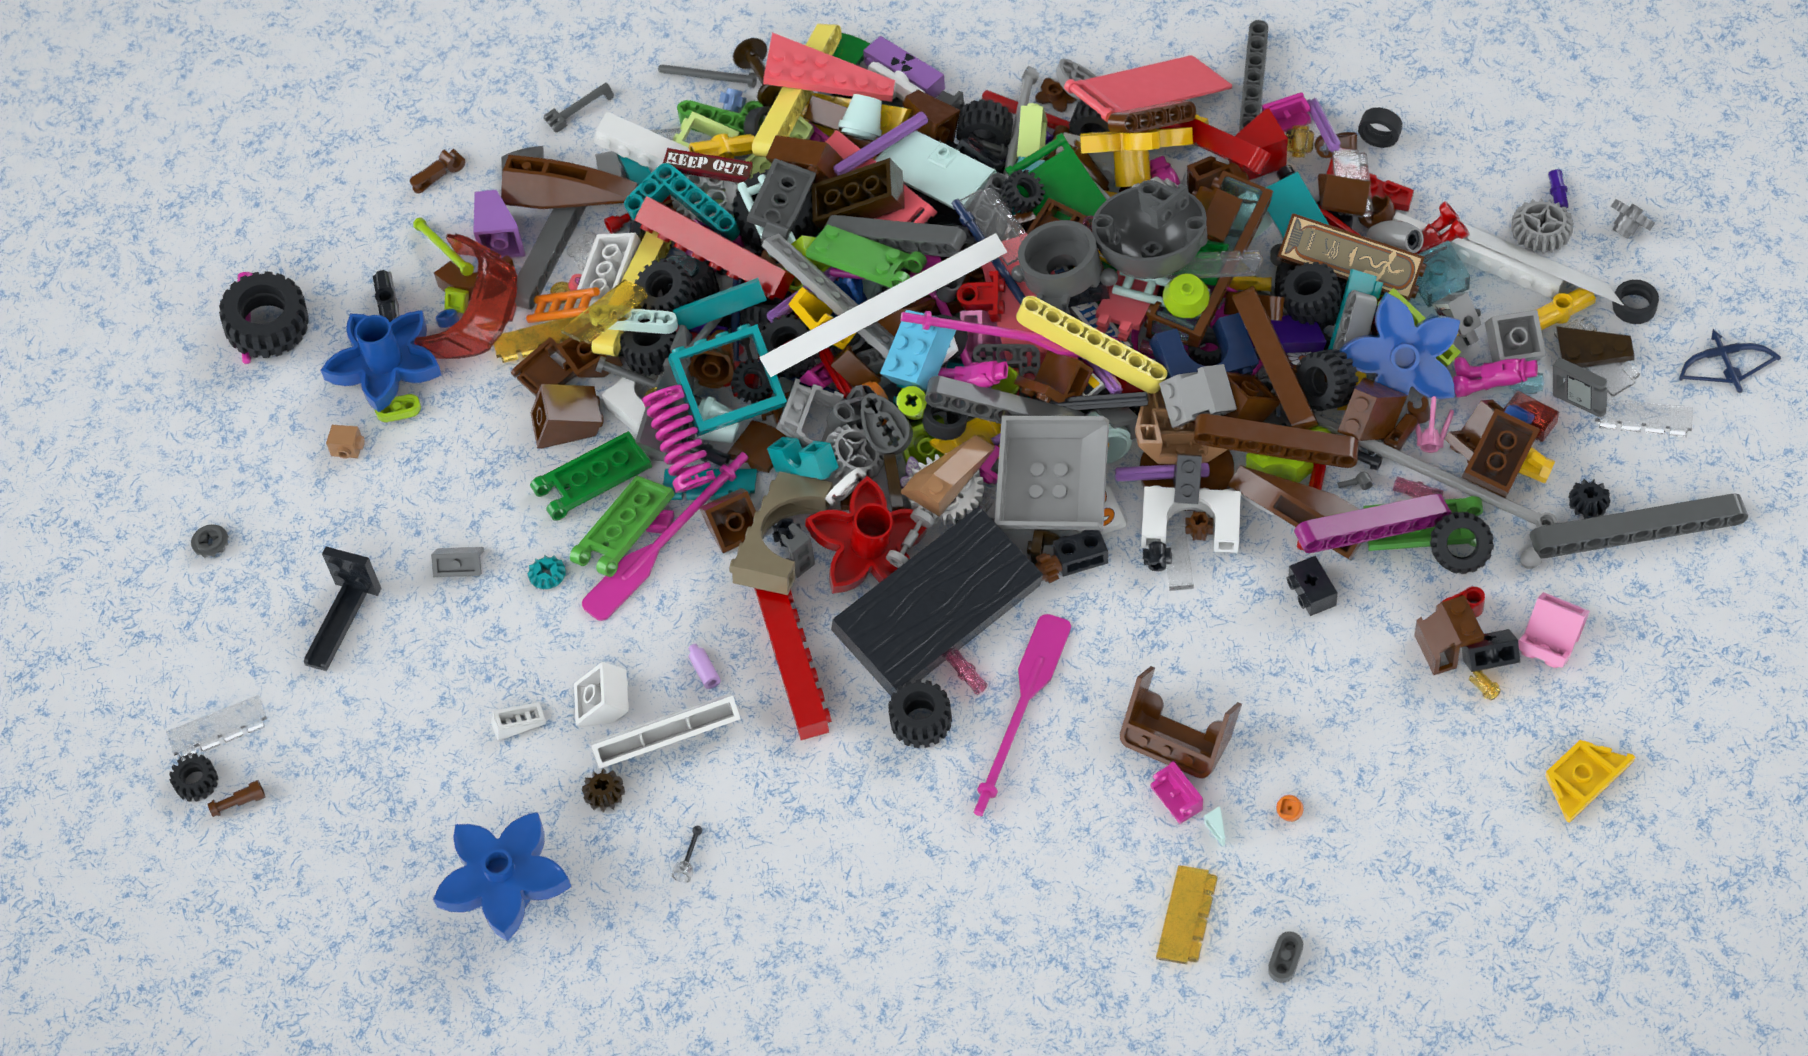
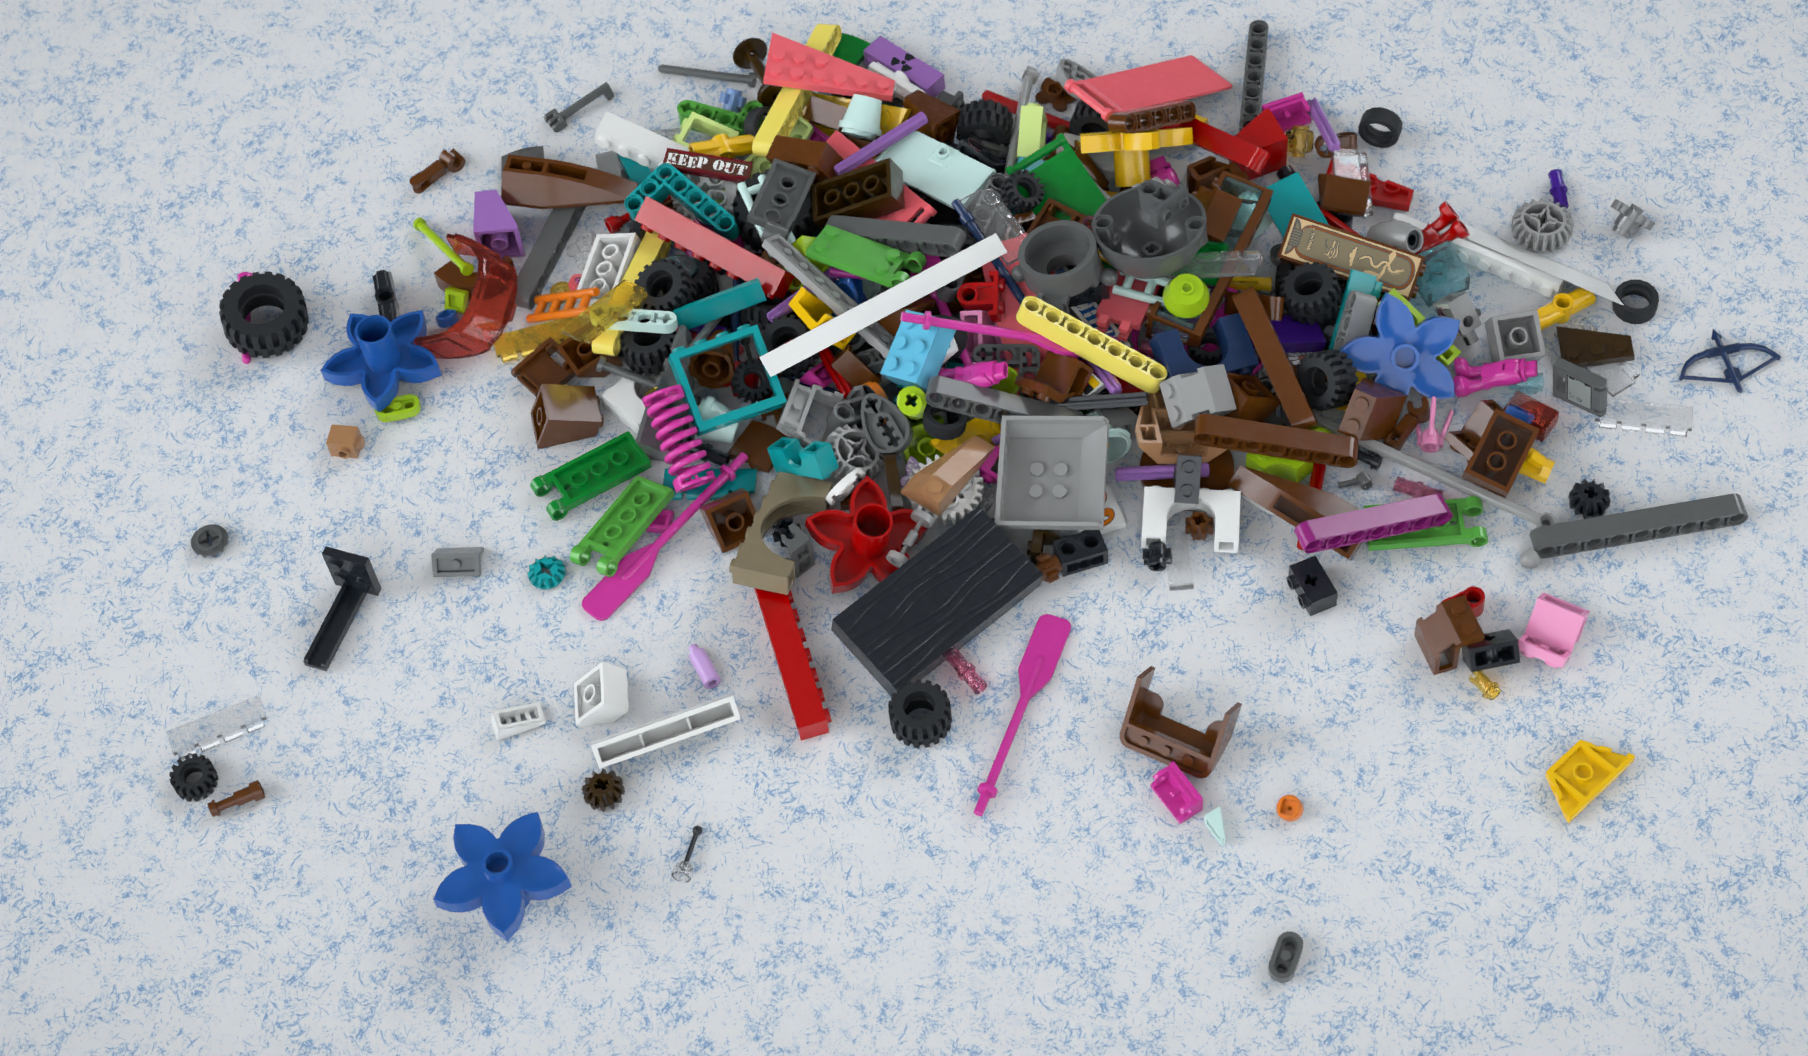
(1183, 924): clear yellow windscreen -> none
(1382, 211): reddish brown hair -> none
(1483, 547): black tyre -> none

